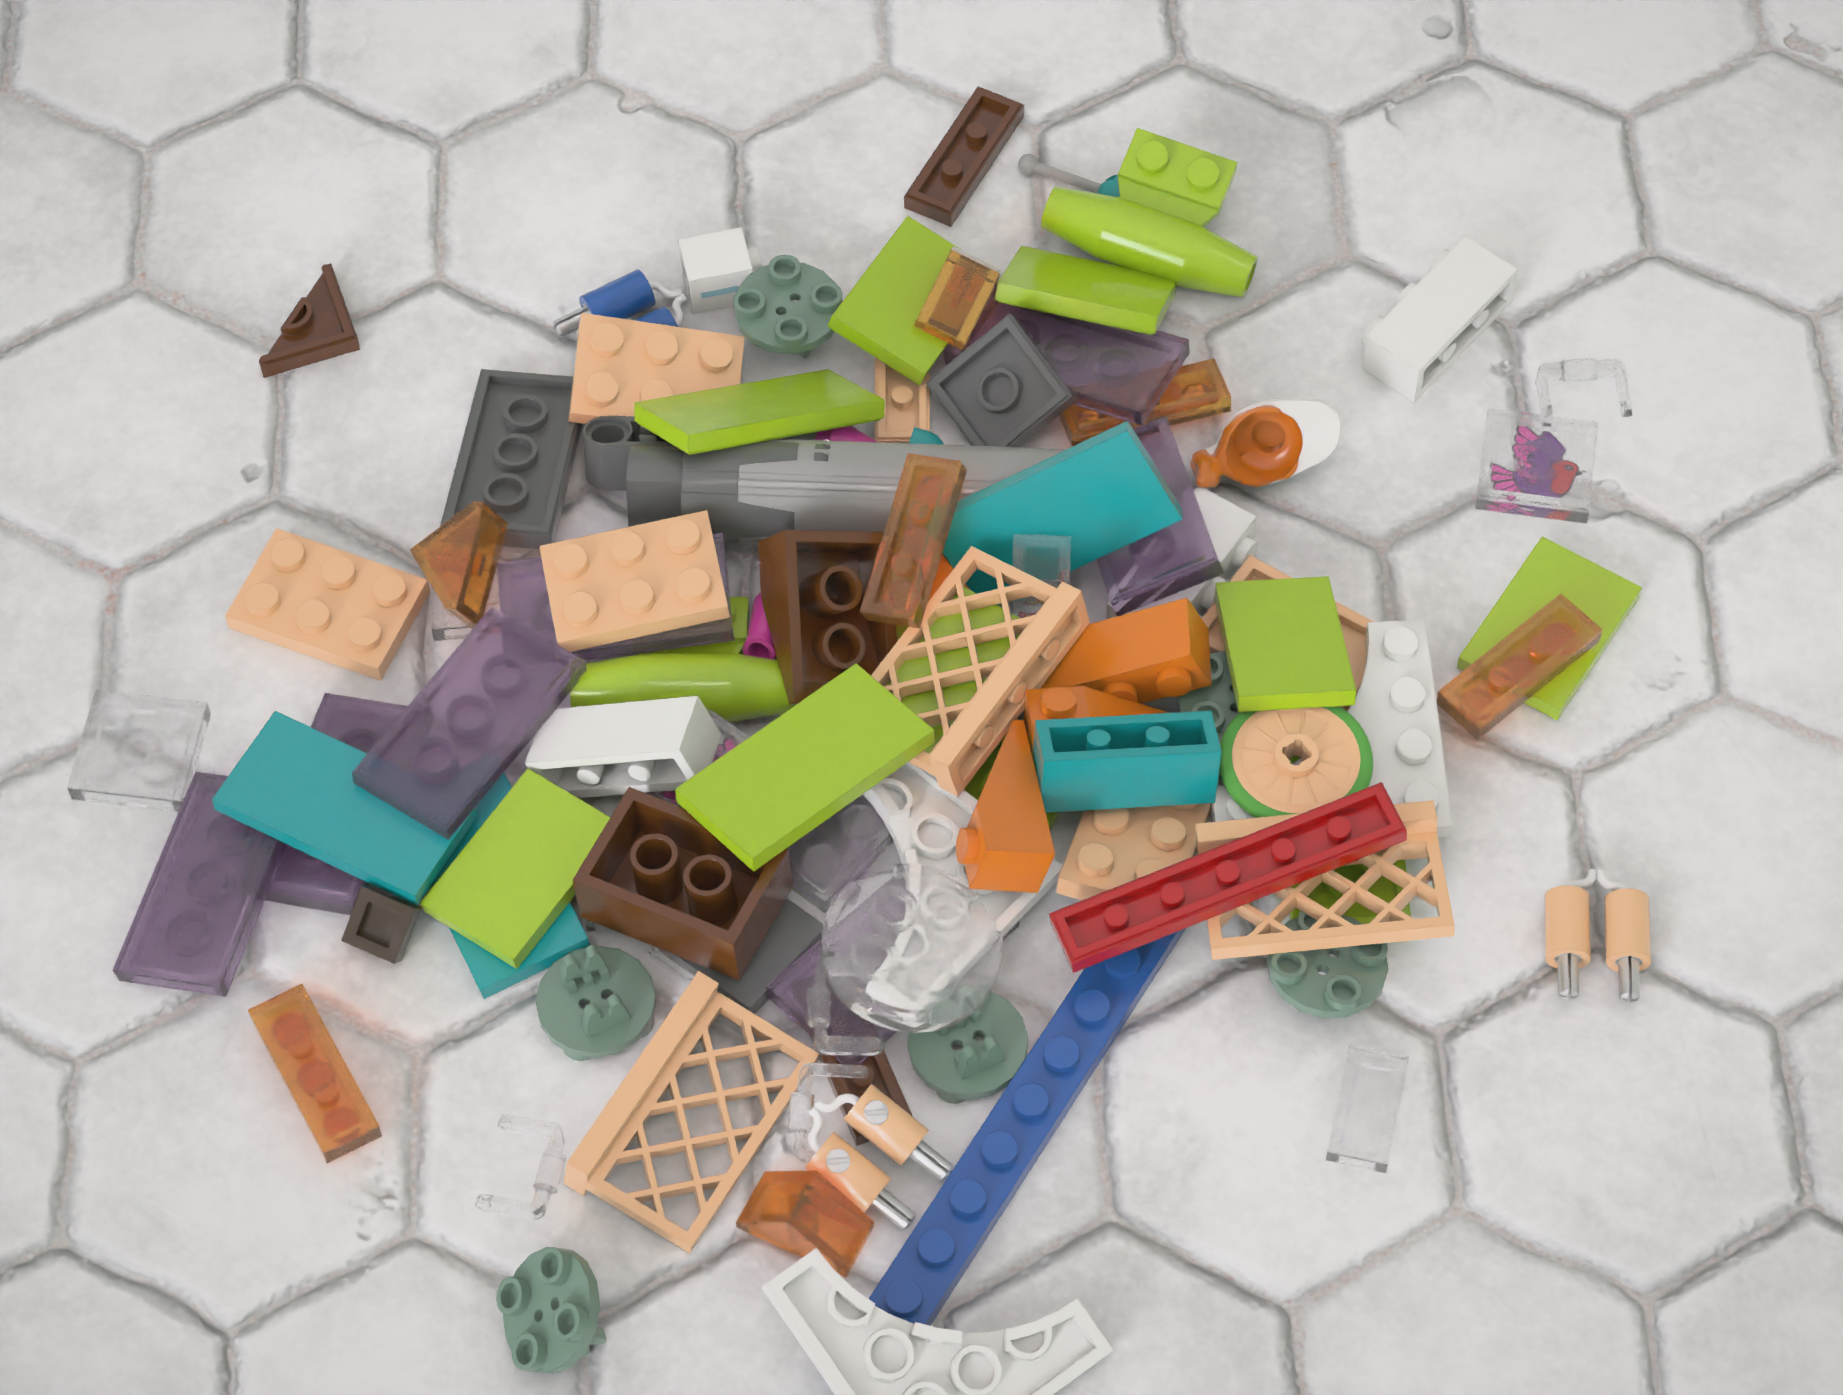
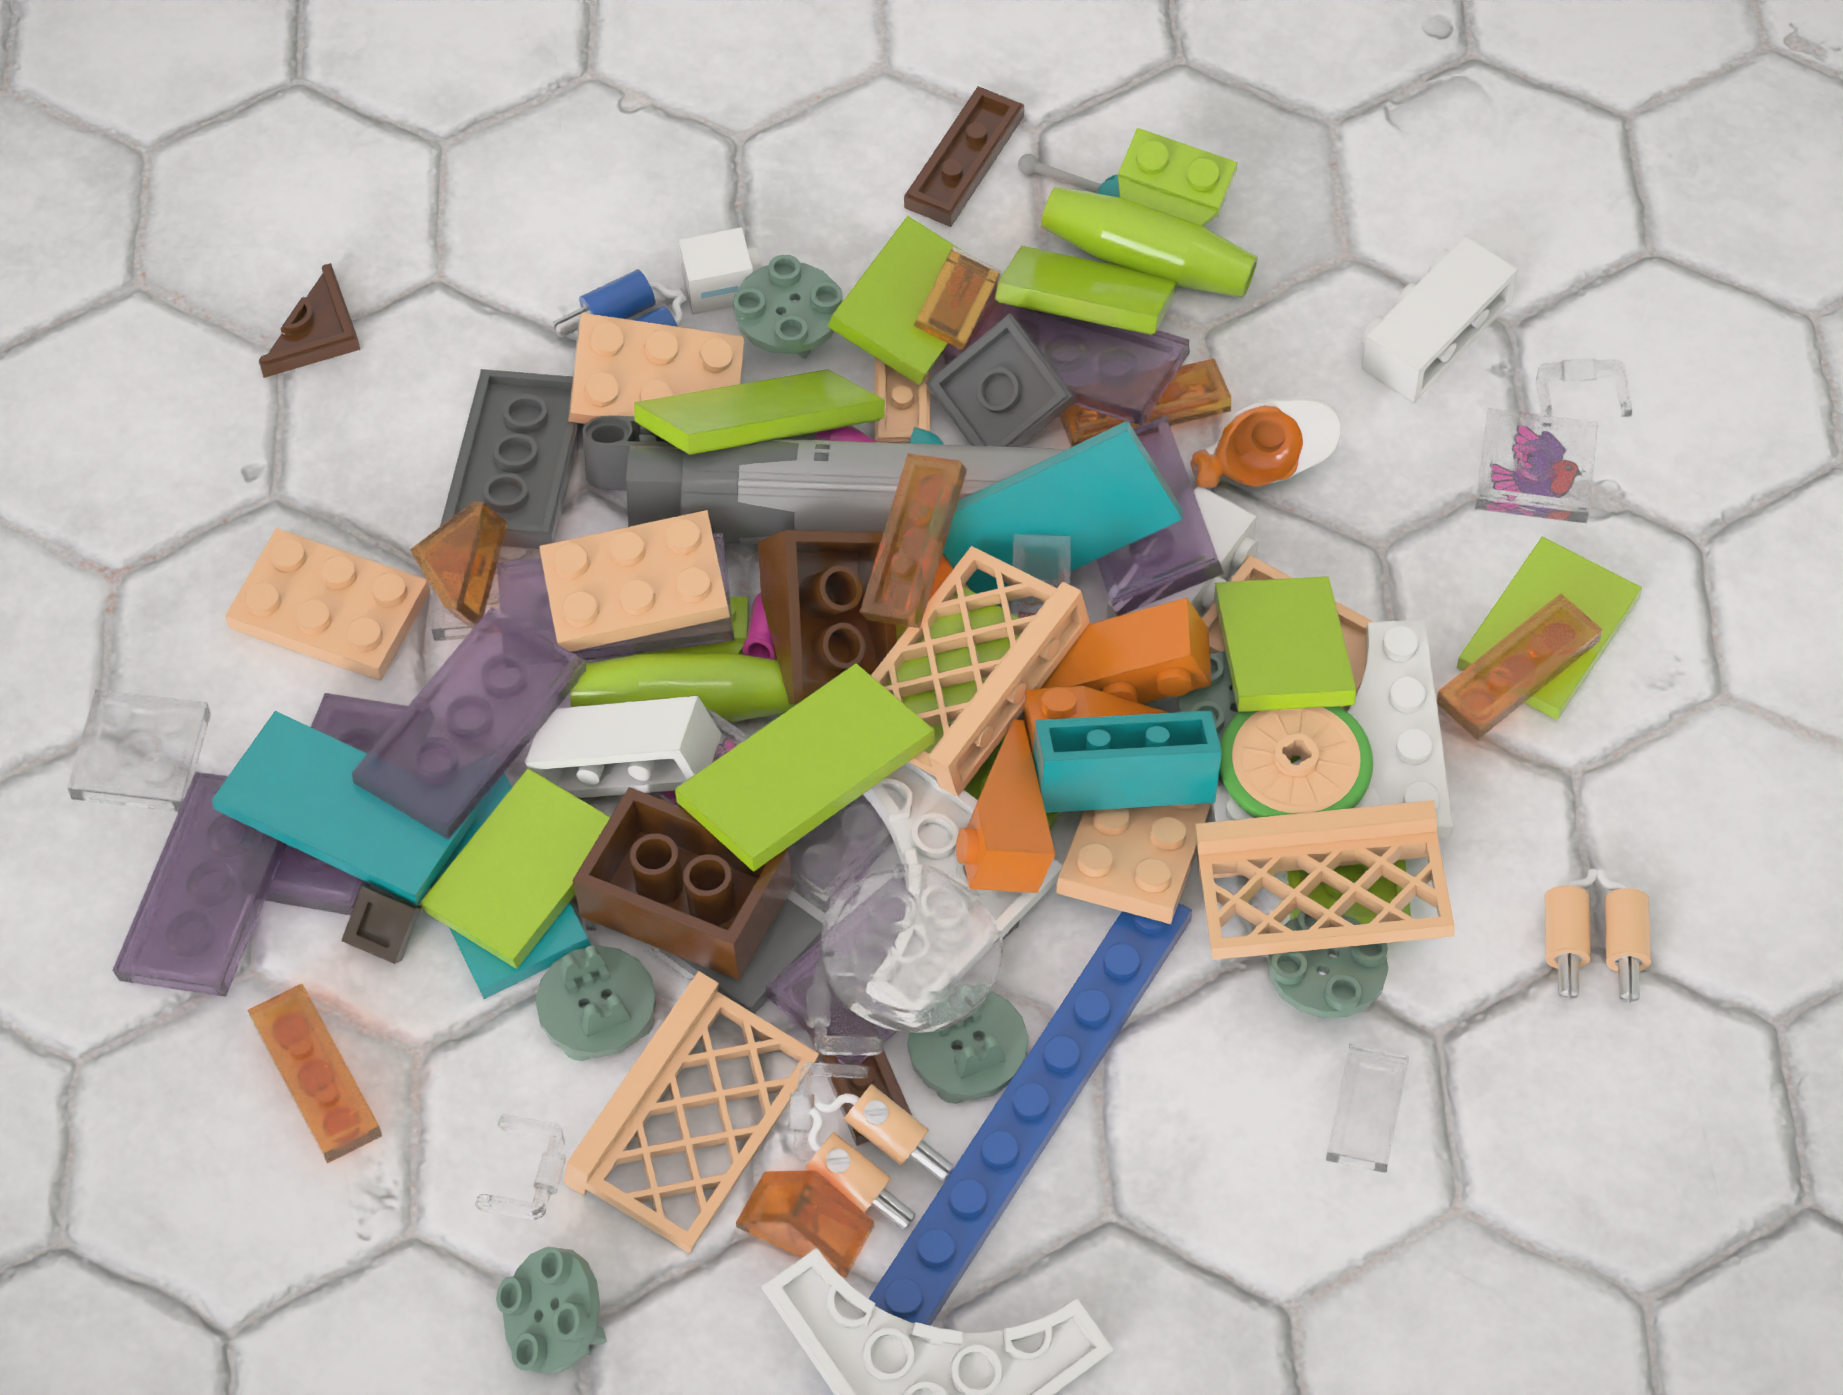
(1227, 877): red tile -> none

